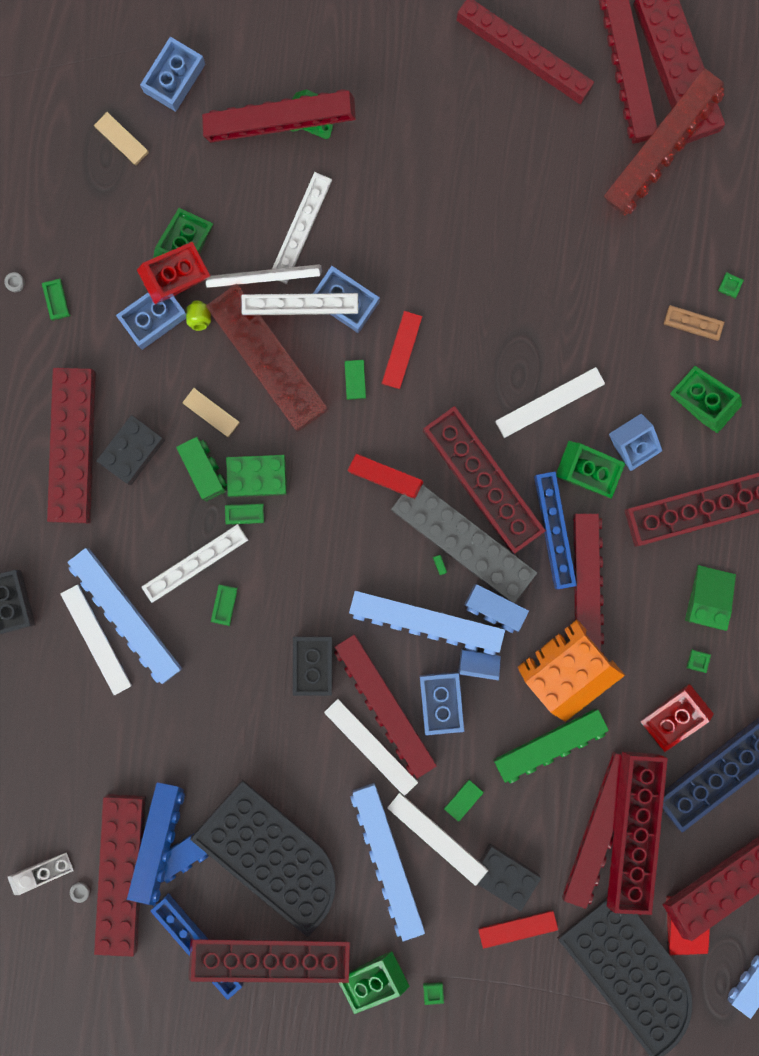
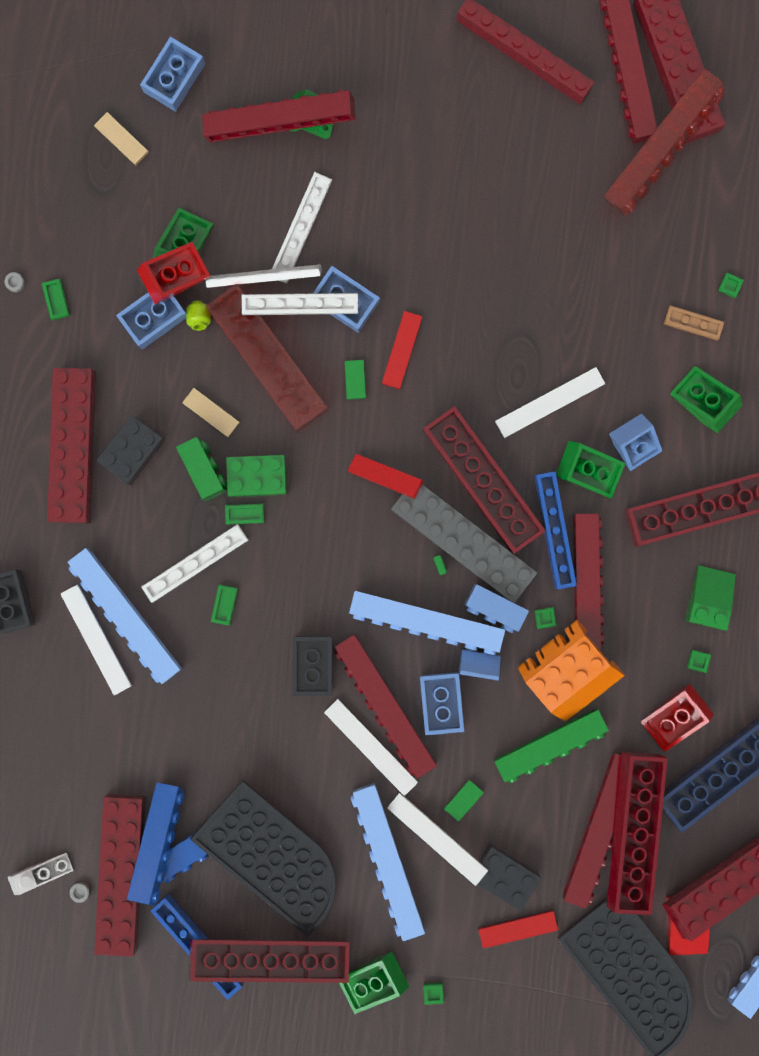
(545, 617): none -> green tile

